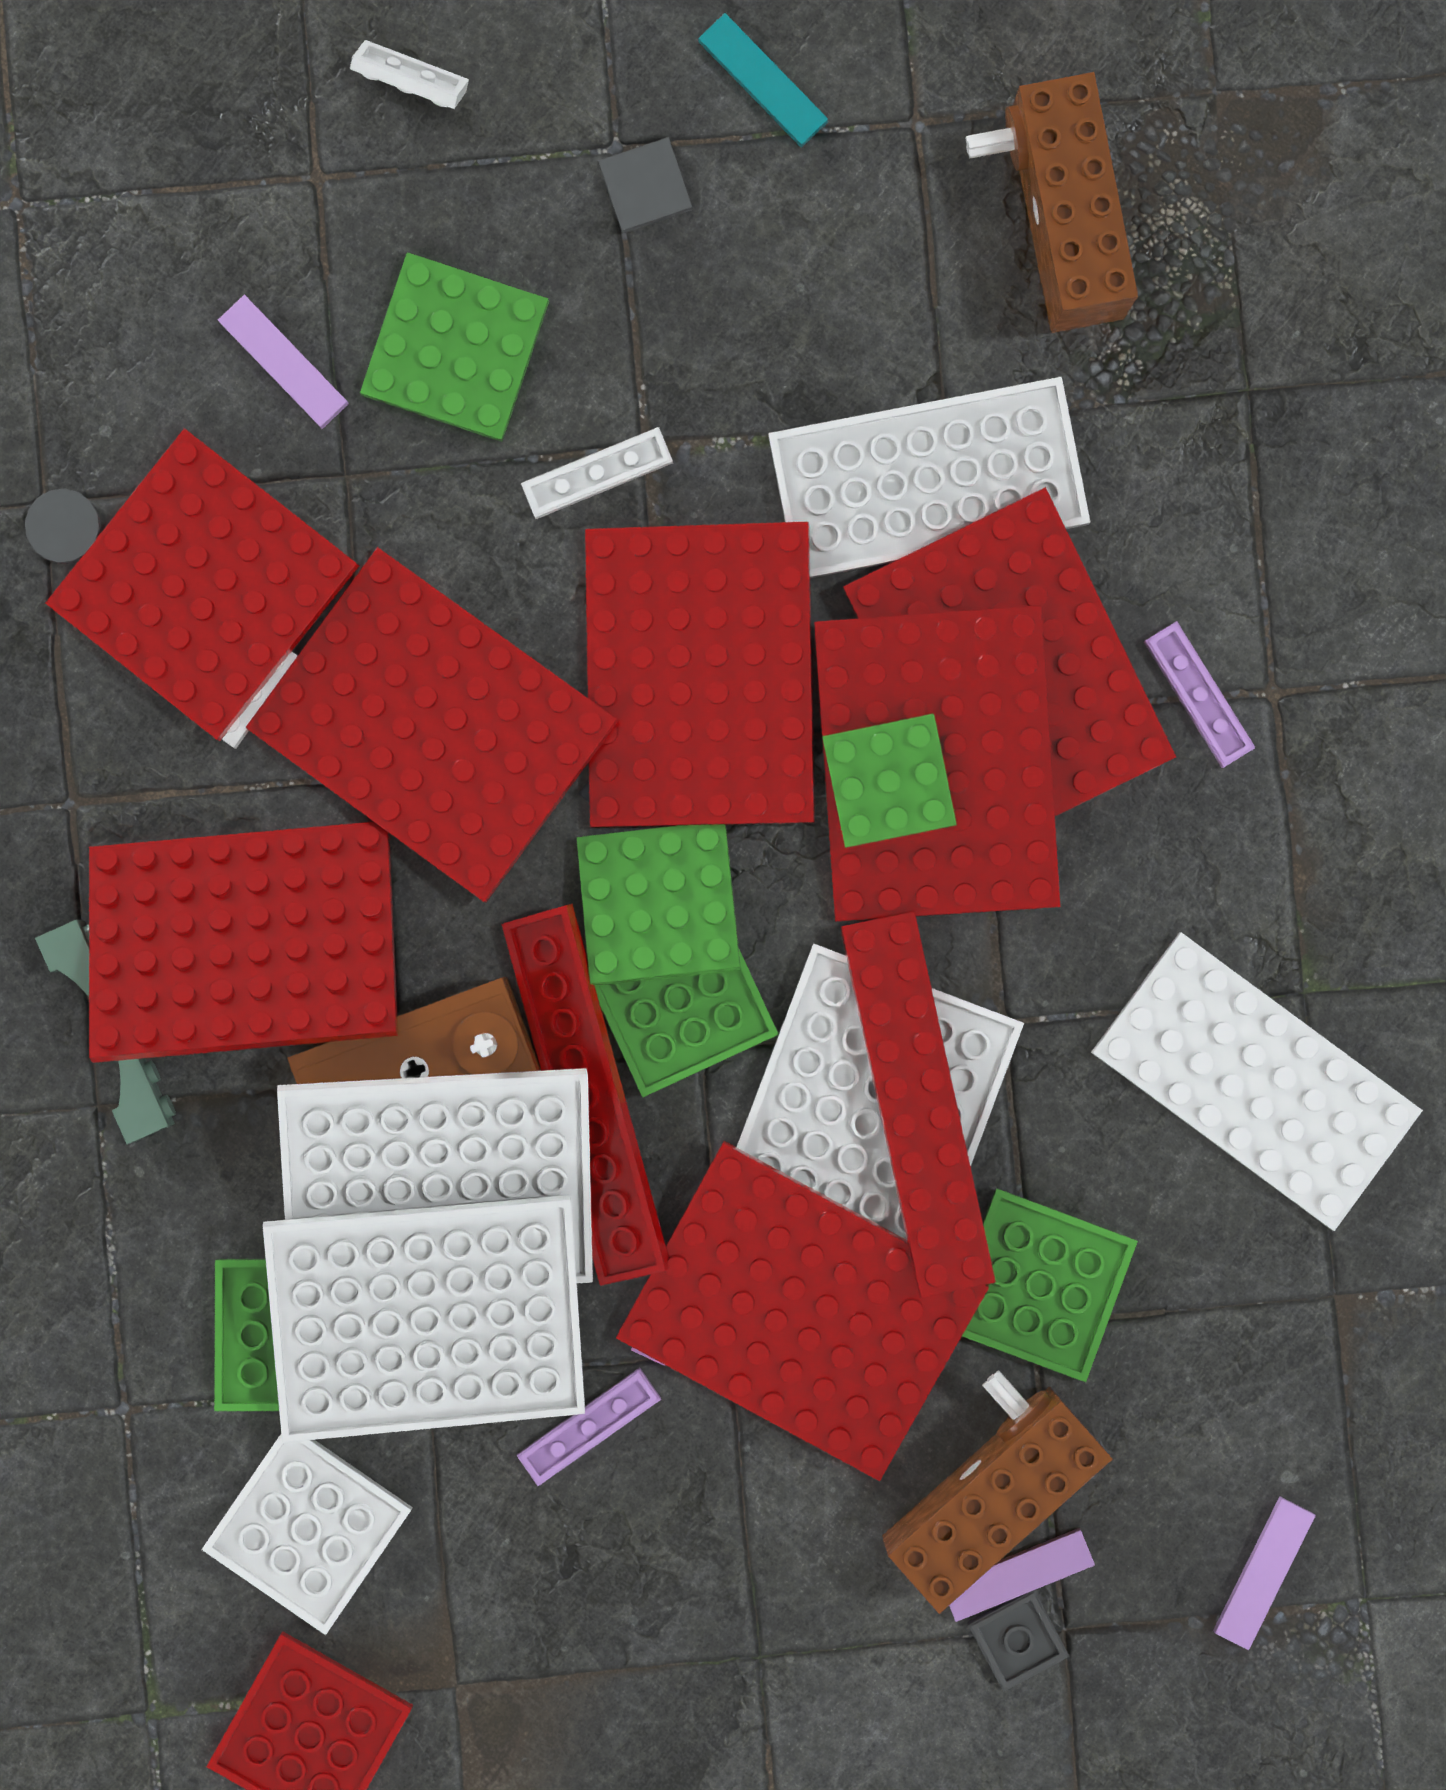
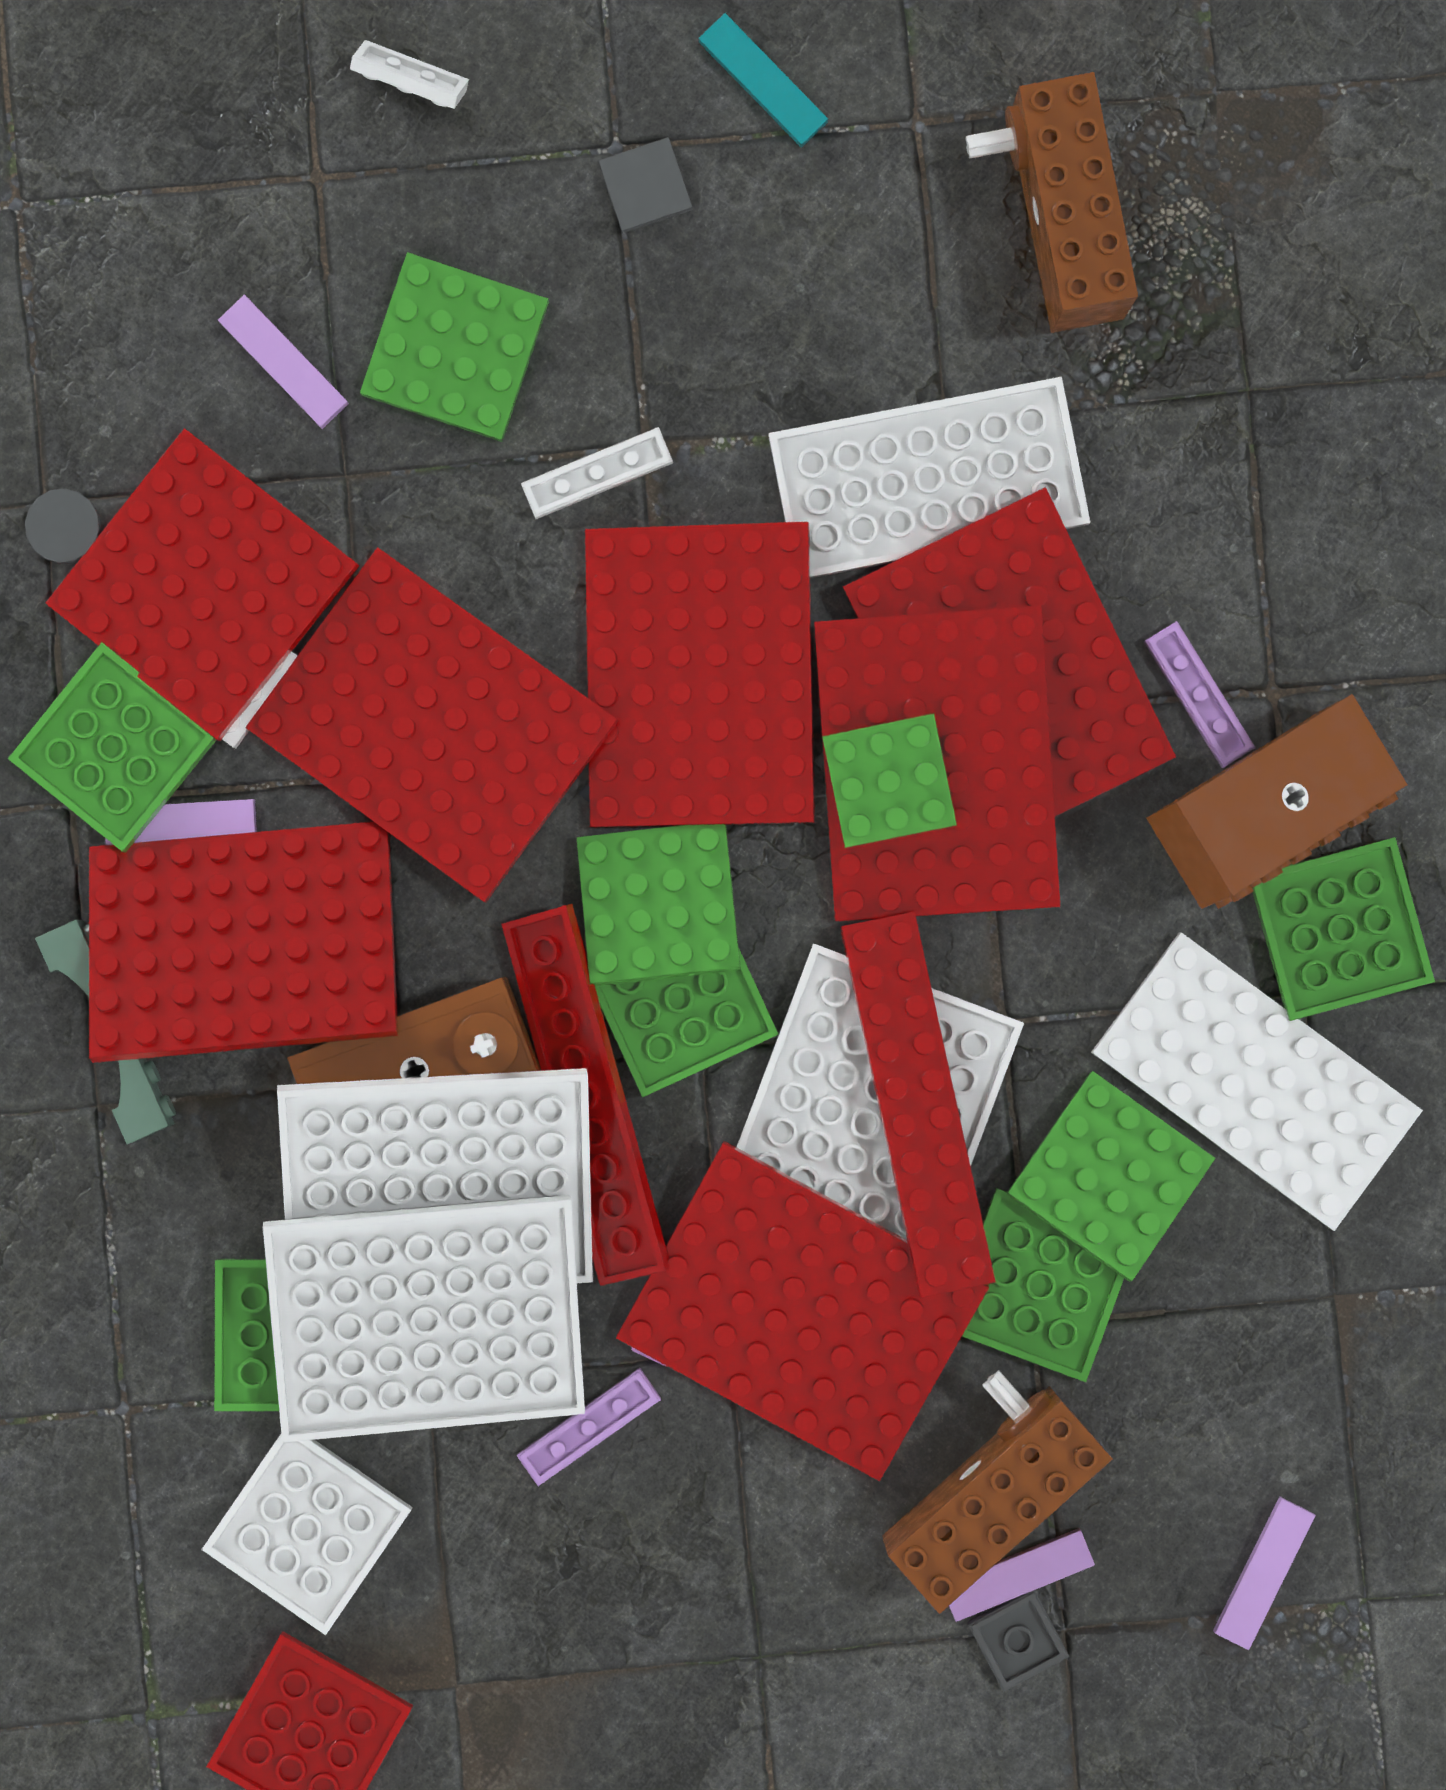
(112, 748): none -> bright green plate
(200, 820): none -> lavender tile
(1111, 1176): none -> bright green plate
(1278, 804): none -> dark orange piece
(1342, 929): none -> bright green plate

